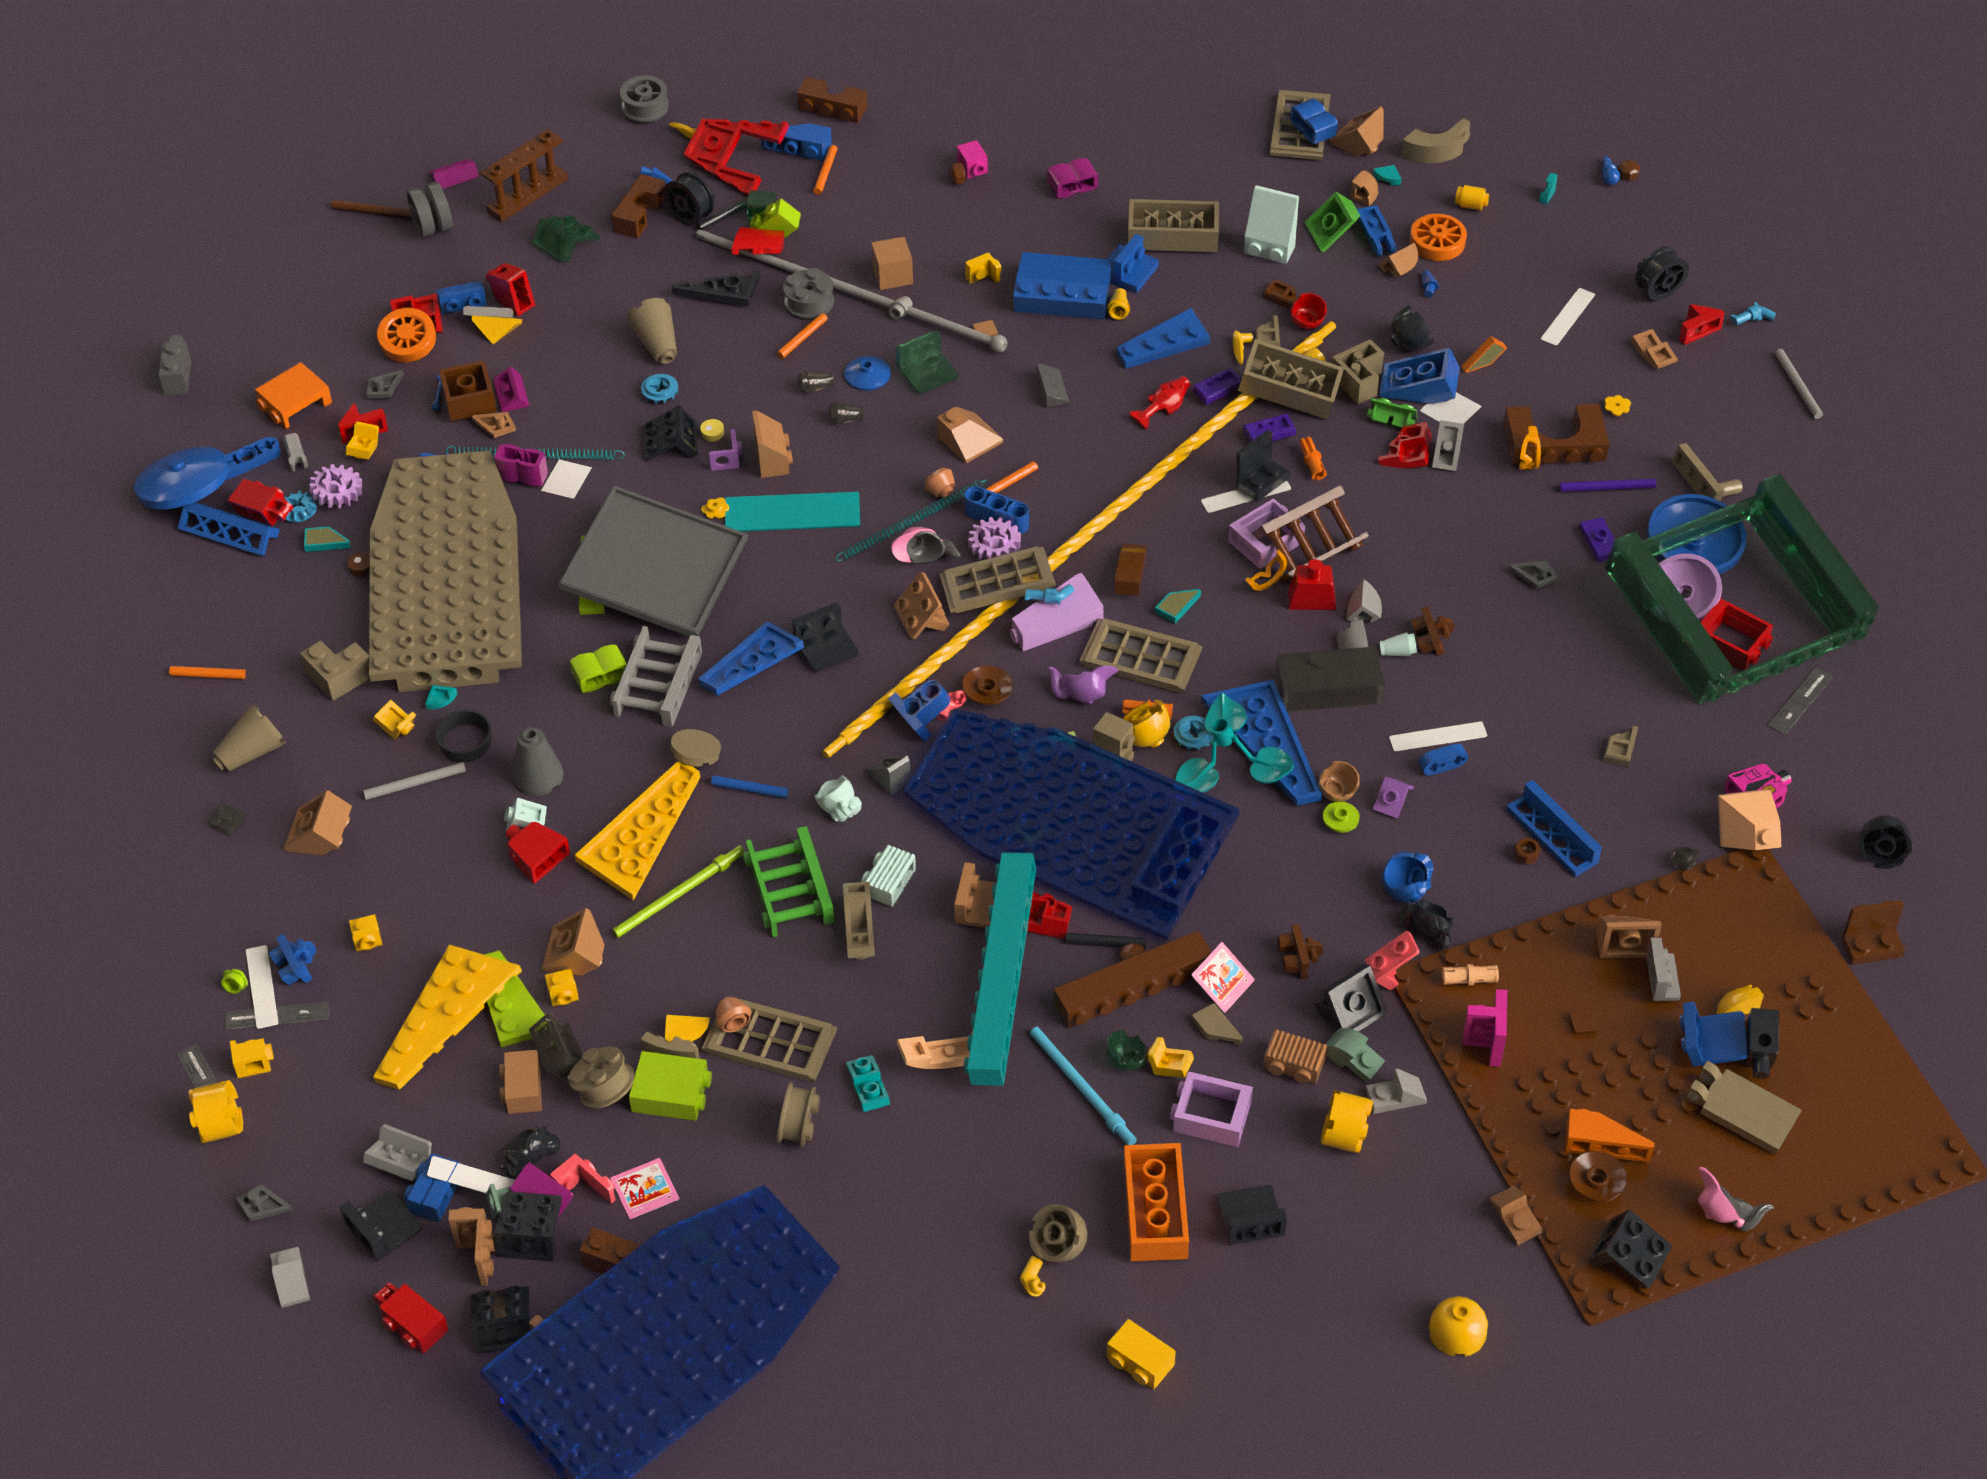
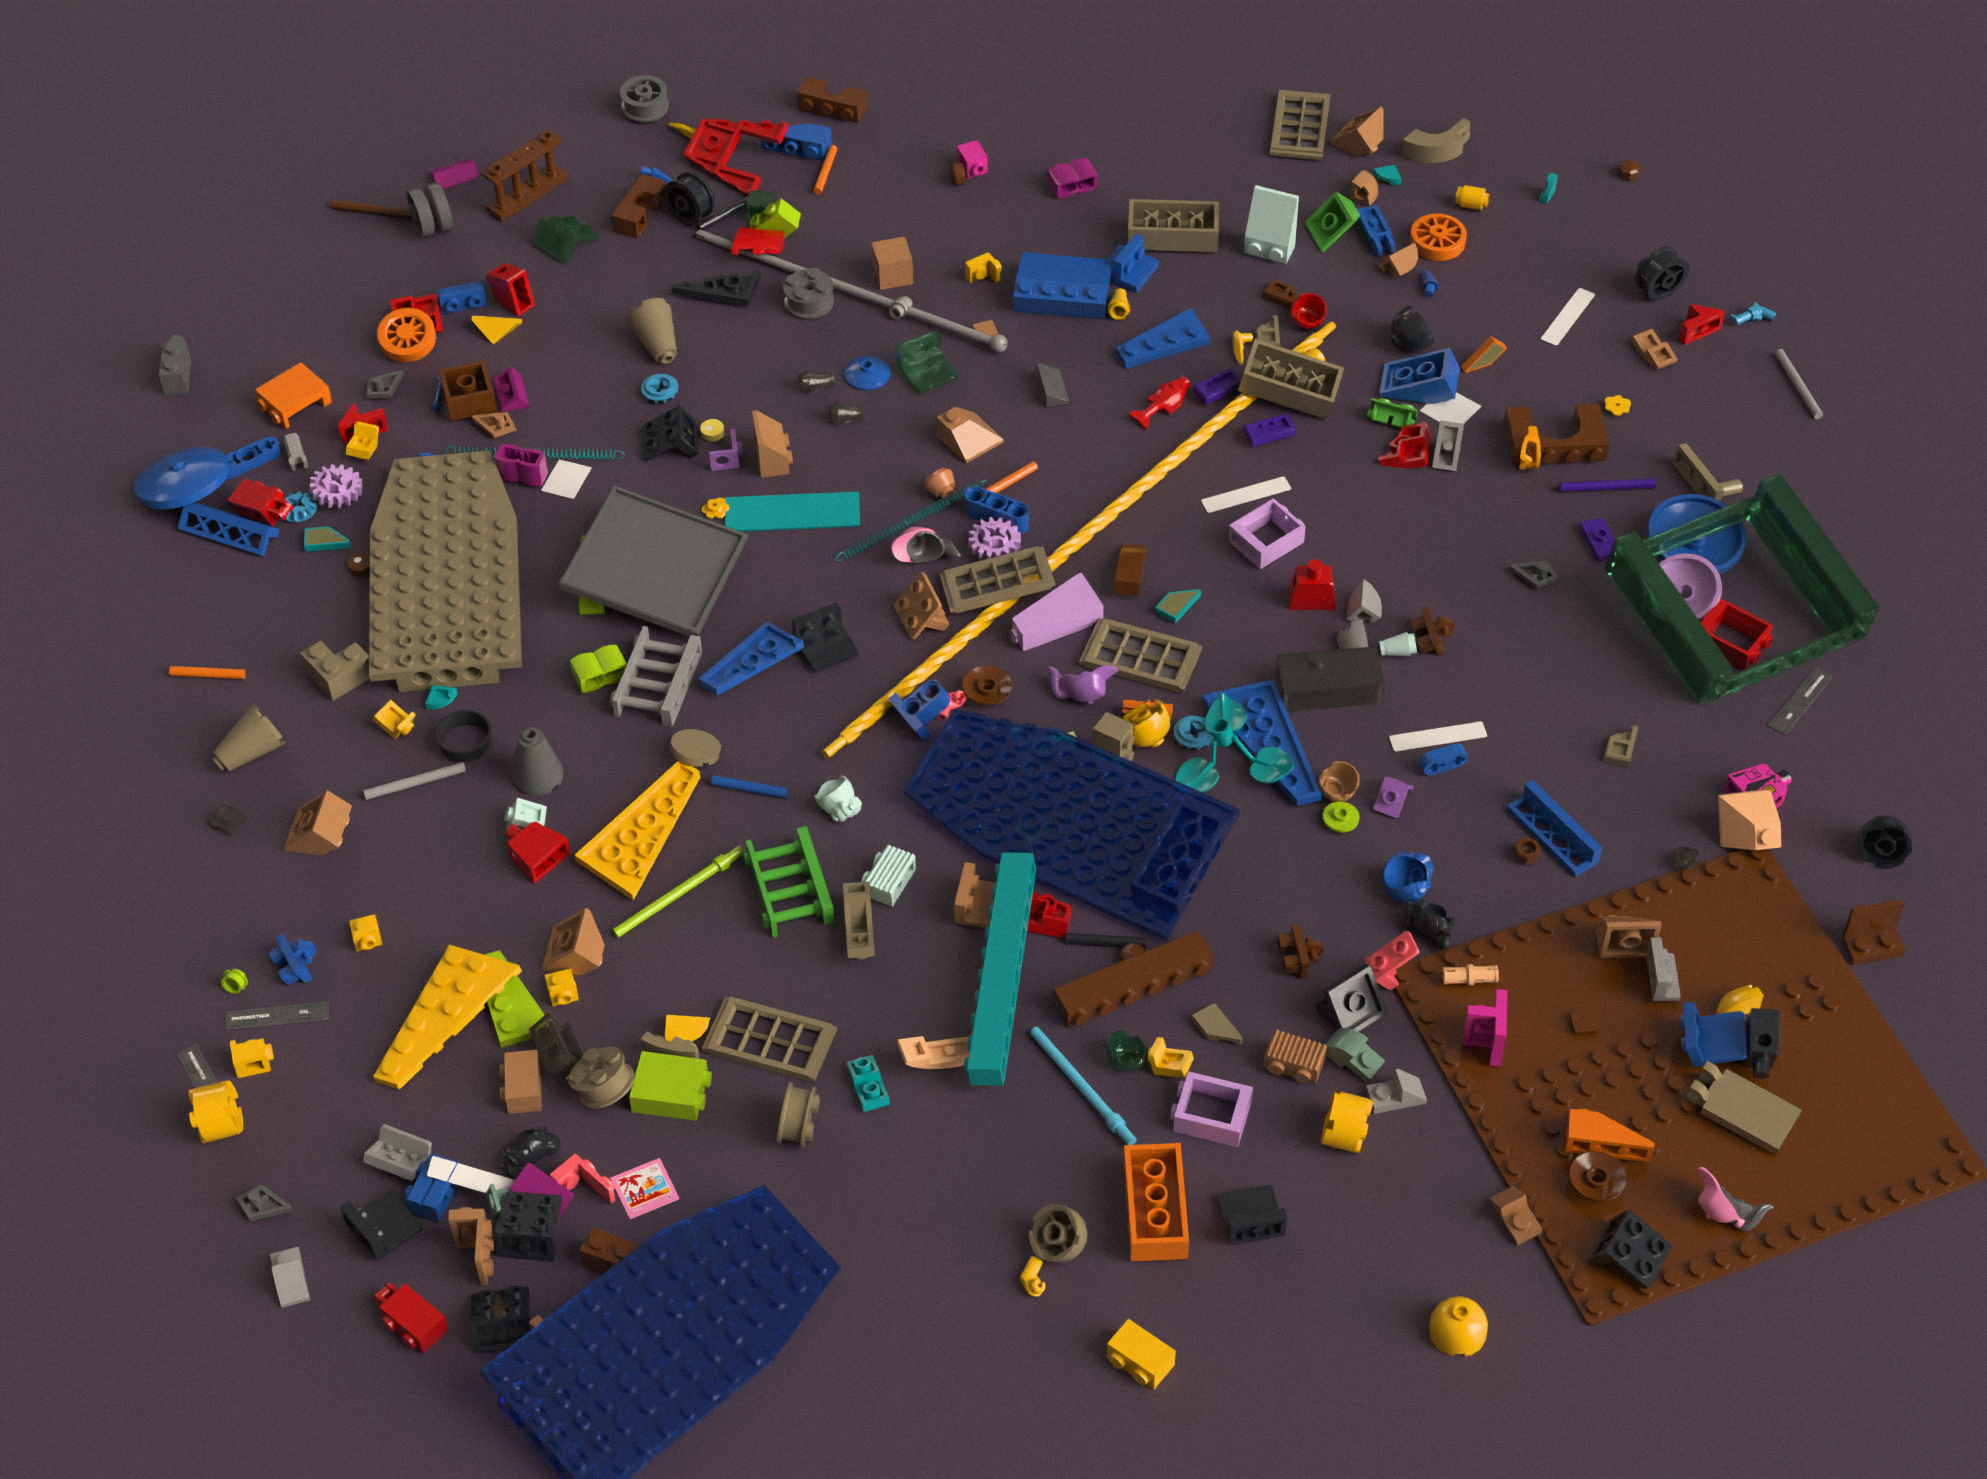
(262, 986): white sticker -> none
(488, 311): light grey tile -> none
(732, 1014): nougat cone -> none
(802, 335): orange bar -> none
(891, 773): dark grey slope -> none
(1050, 595): dark azure piece -> none
(1223, 977): sticker -> none
(1255, 469): black bracket -> none
(1283, 563): light orange helmet -> none
(1311, 511): reddish brown fence -> none
(1312, 458): orange axle -> none
(1313, 121): blue brick -> none
(1361, 370): dark tan brick -> none
(1609, 171): blue bar -> none

